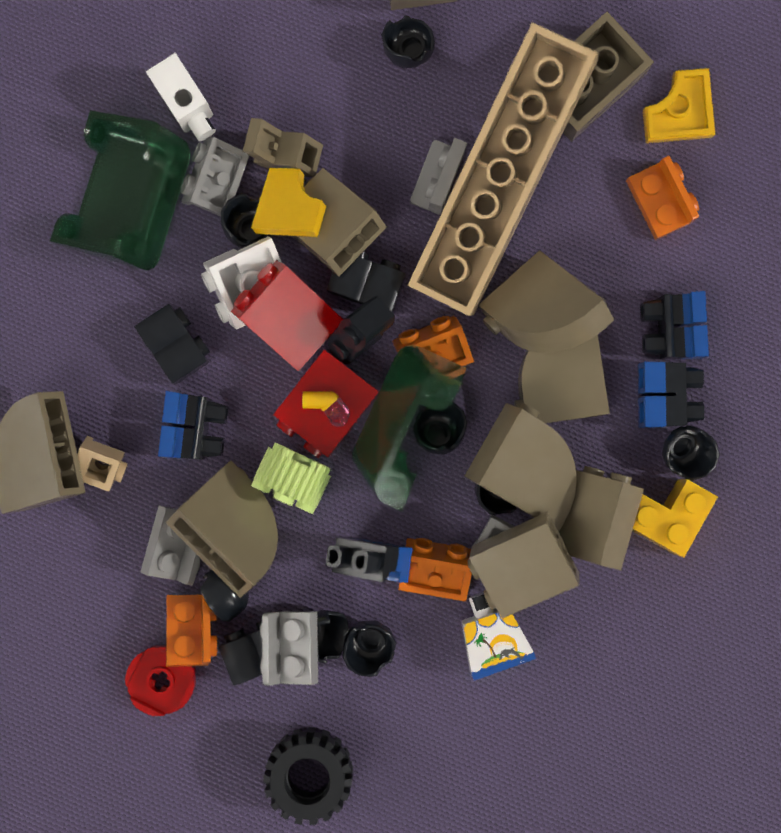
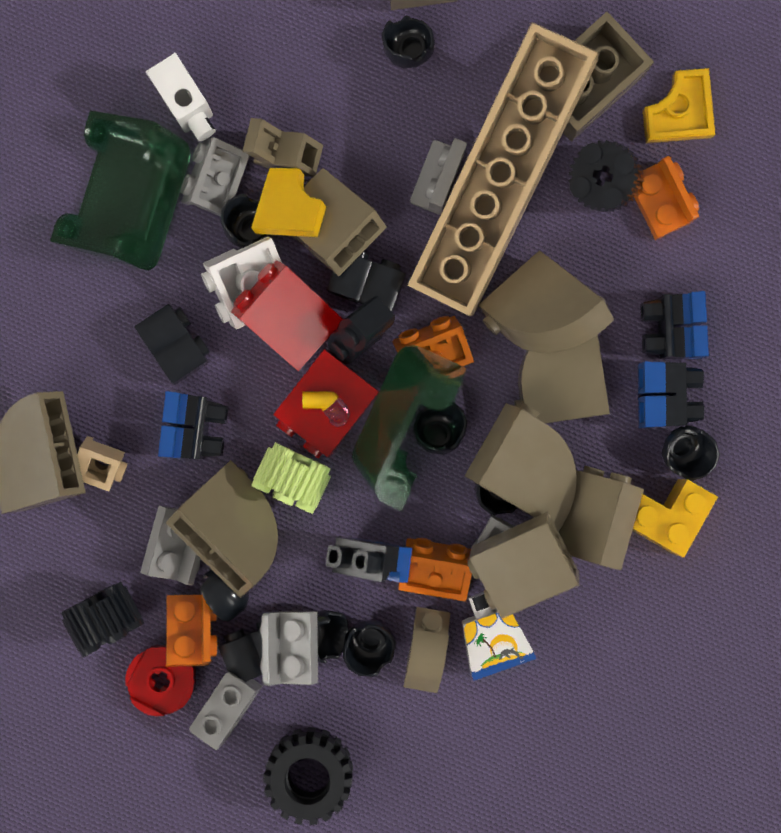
(102, 619): none -> black brick
(224, 709): none -> light grey bracket
(427, 650): none -> dark tan brick
(587, 171): none -> black brick

